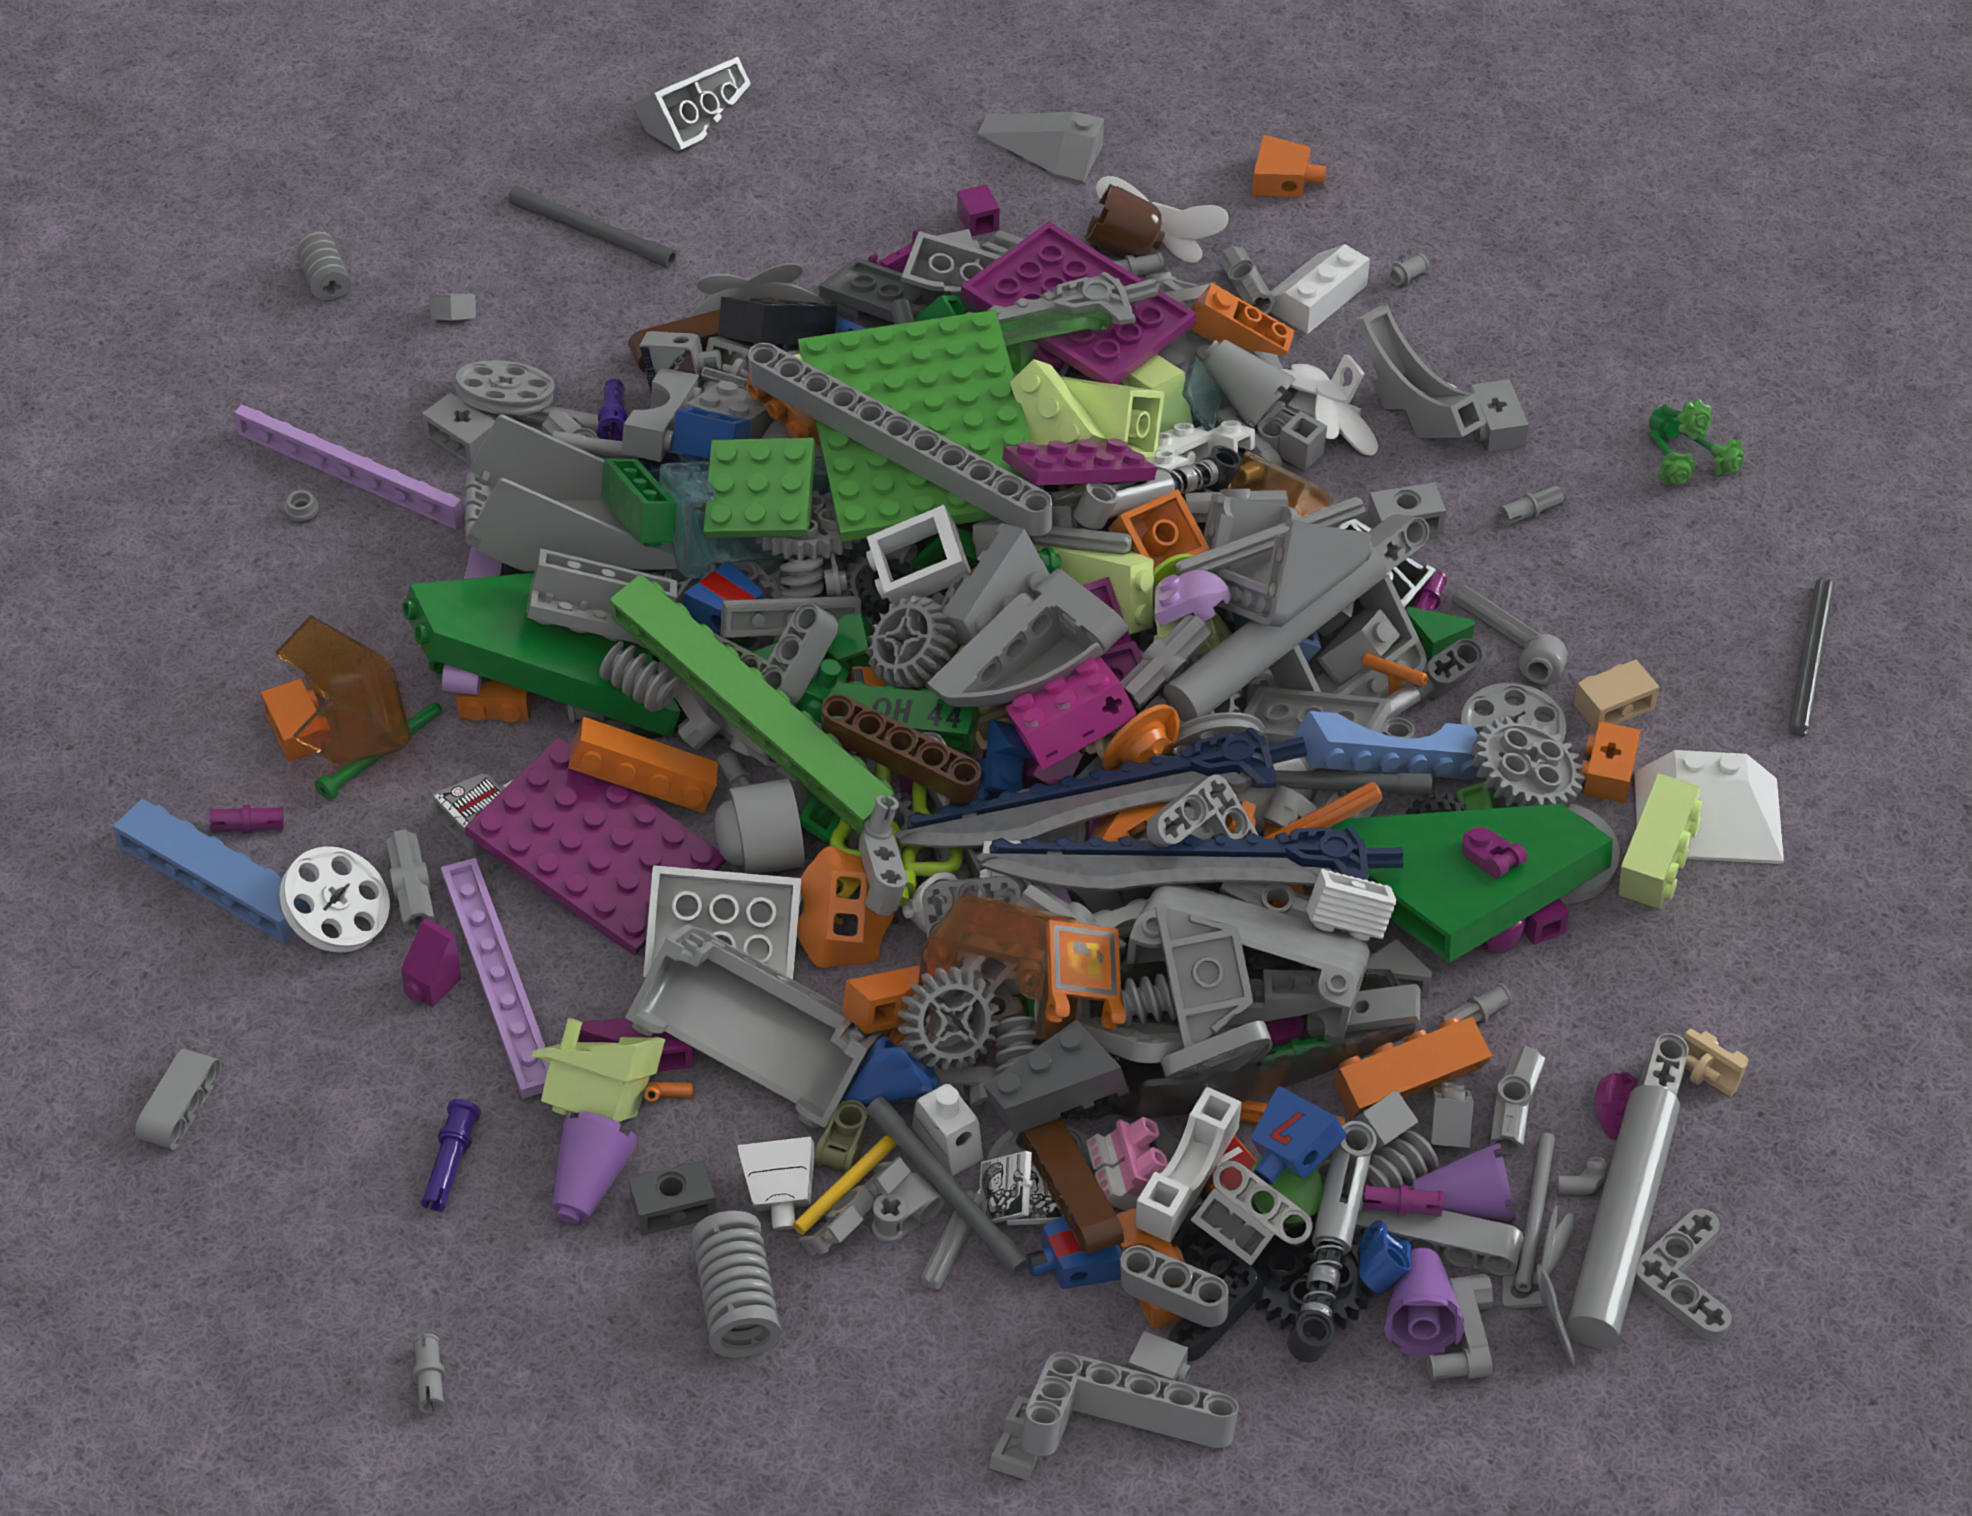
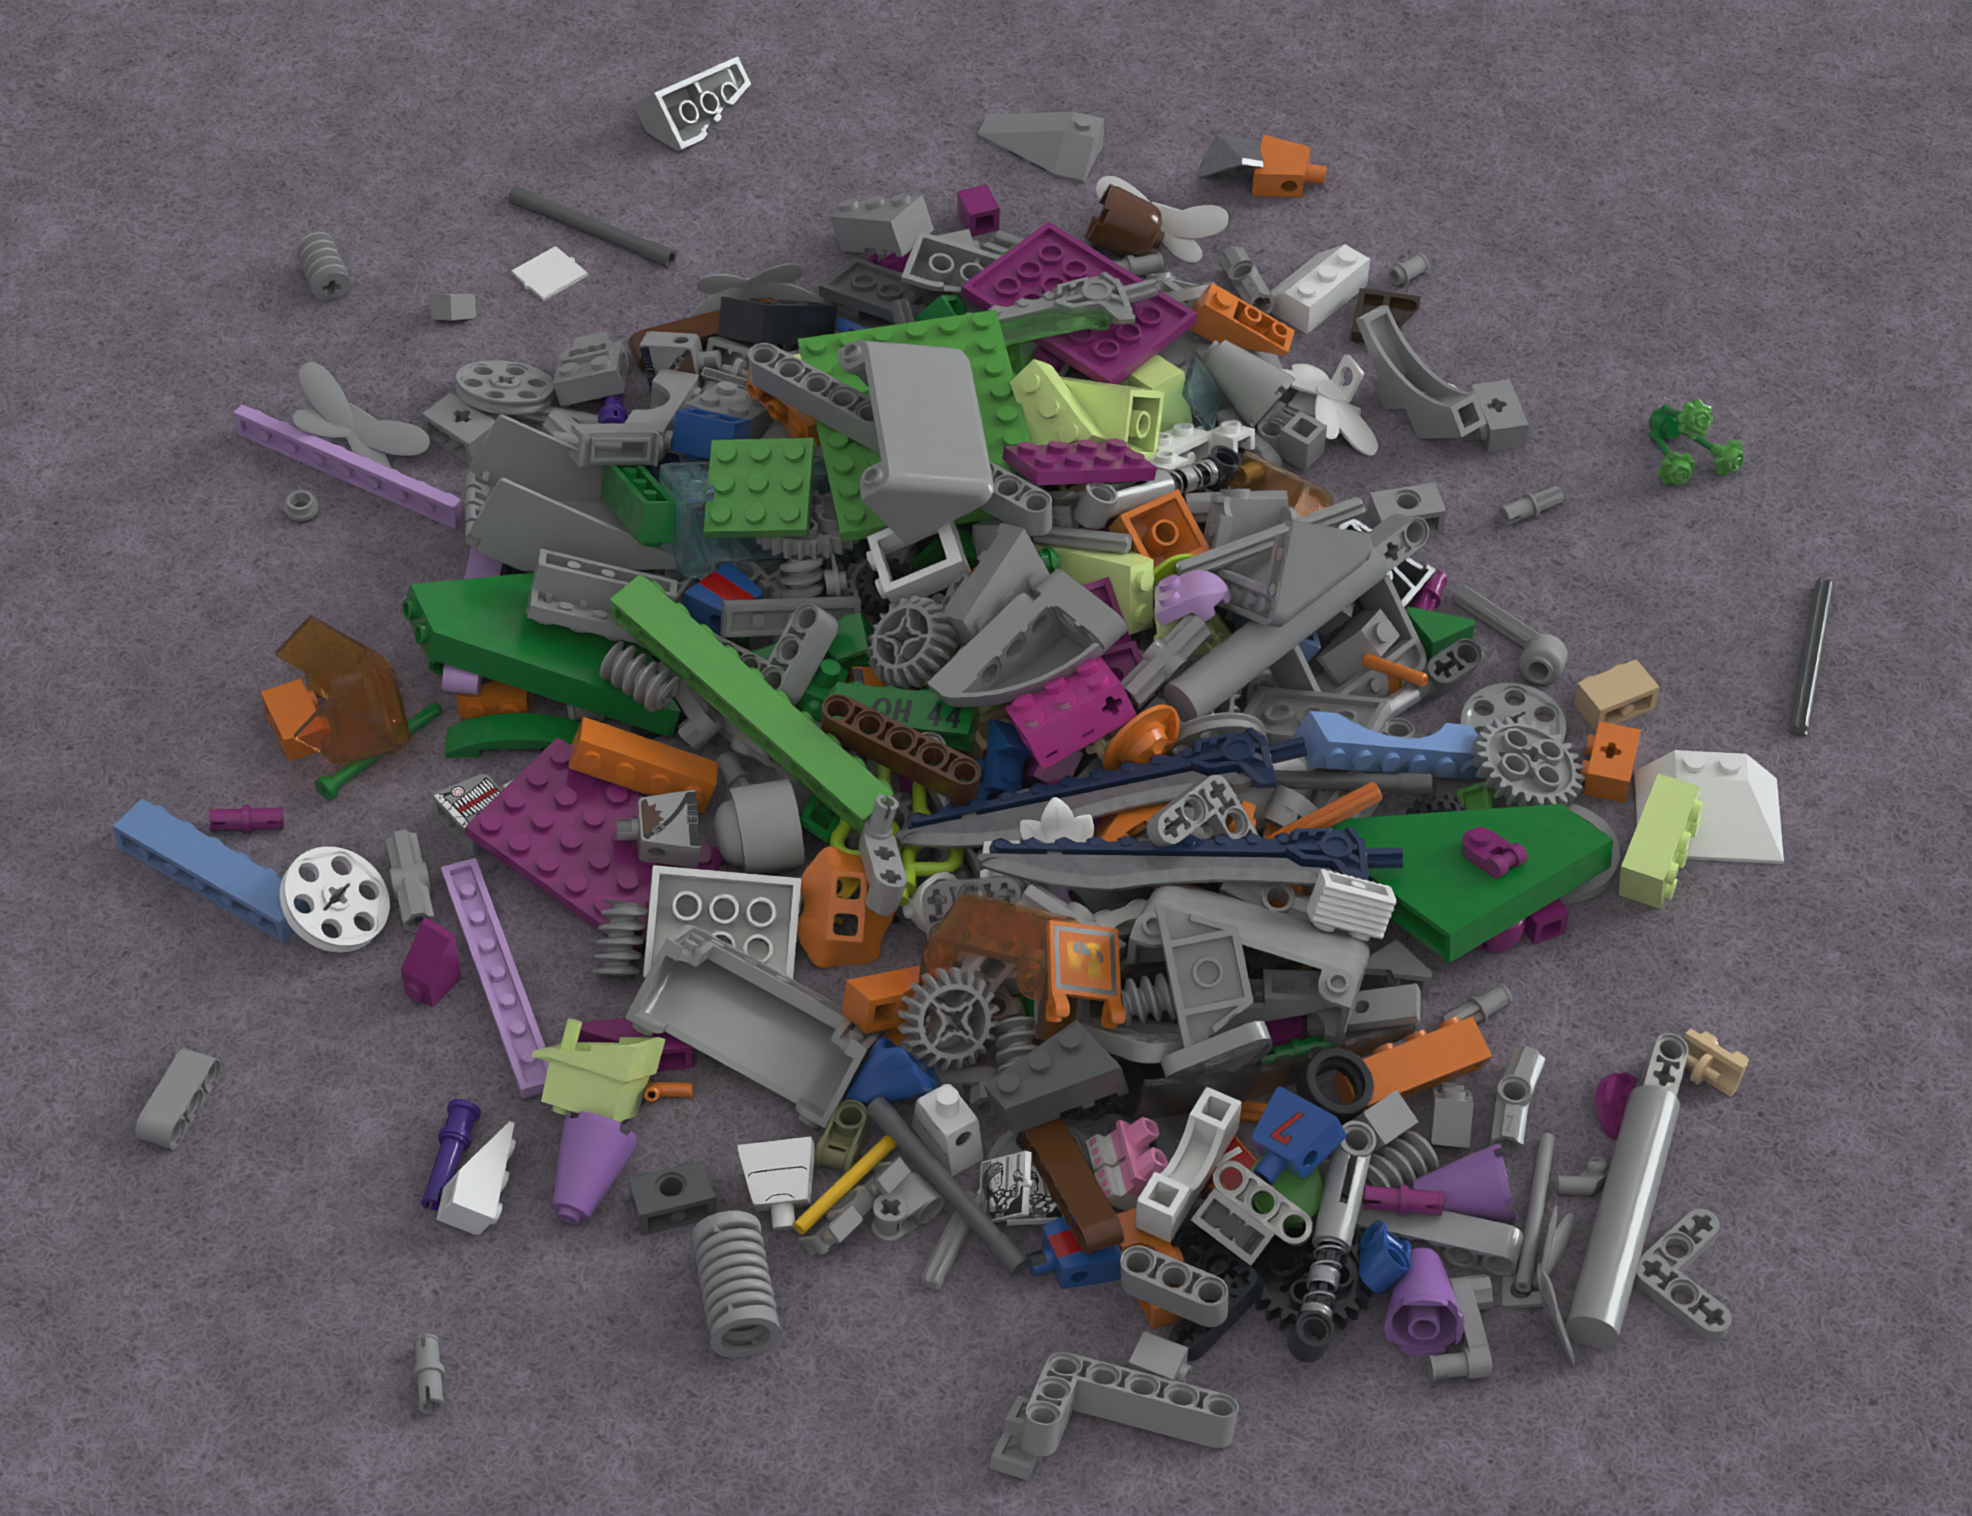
(337, 418): none -> light grey piece
(473, 1193): none -> white slope
(507, 732): none -> green slope
(549, 273): none -> white piece
(591, 369): none -> light grey piece
(620, 938): none -> light grey piece
(628, 432): none -> light grey window
(664, 829): none -> light grey torso
(881, 223): none -> light grey wedge
(926, 434): none -> light grey windscreen
(1056, 823): none -> white plate
(1230, 158): none -> flat silver slope
(1351, 1067): none -> black tyre
(1401, 307): none -> dark brown wing

